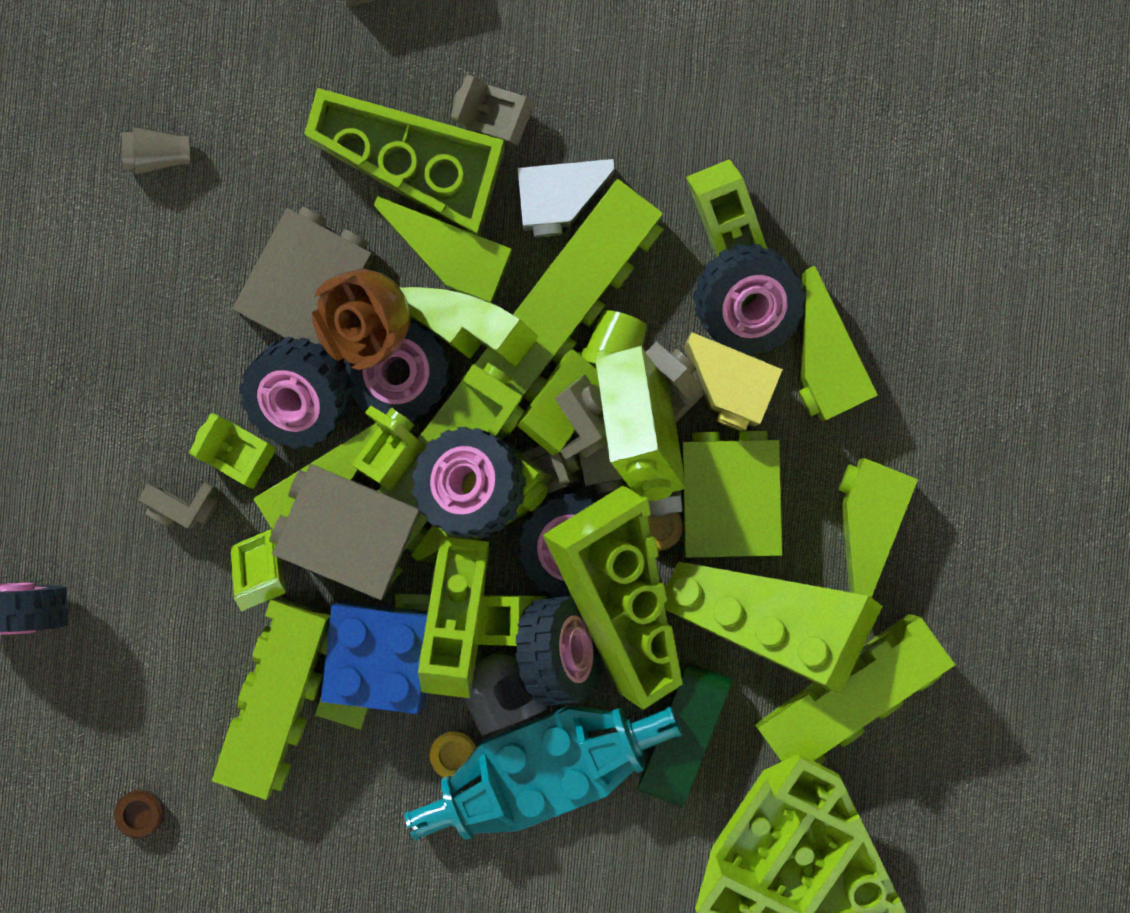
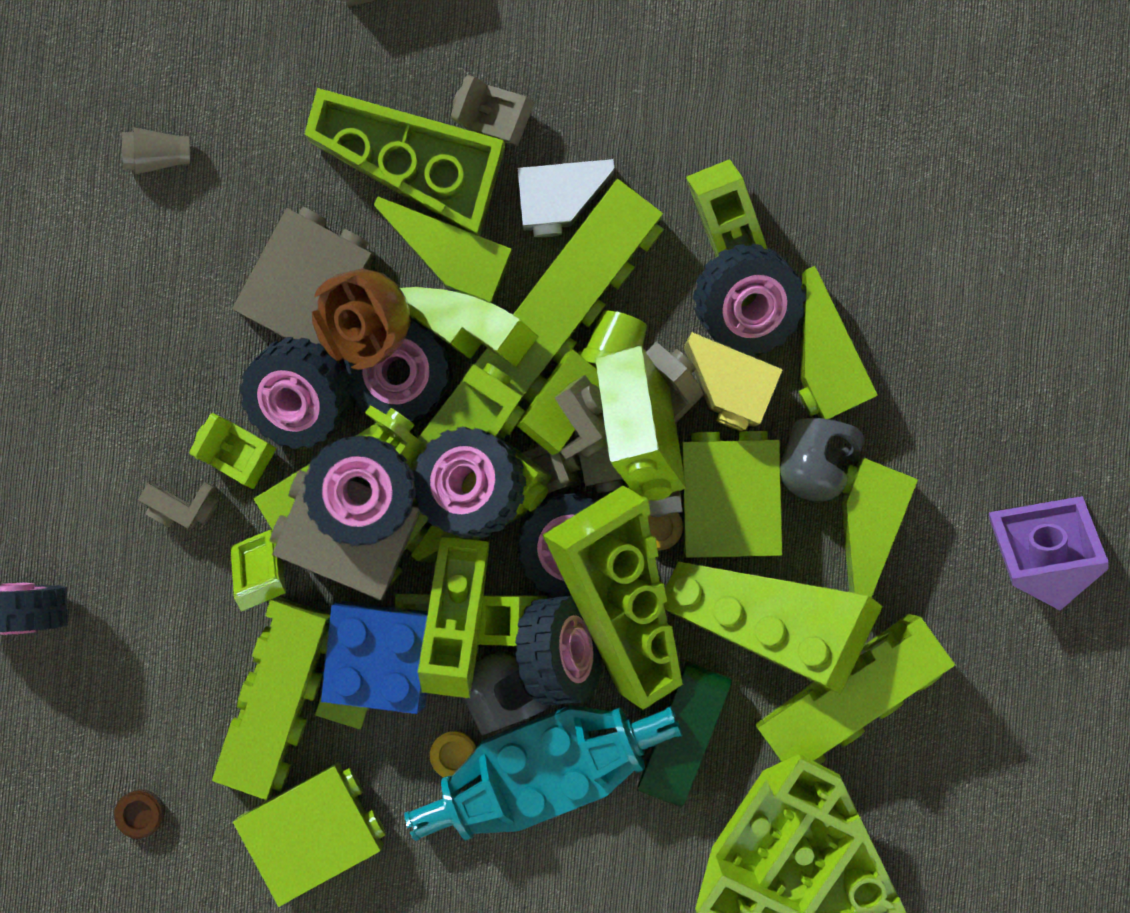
(310, 833): none -> lime brick
(328, 494): none -> black wheel
(811, 467): none -> dark grey helmet
(1050, 549): none -> medium lavender slope

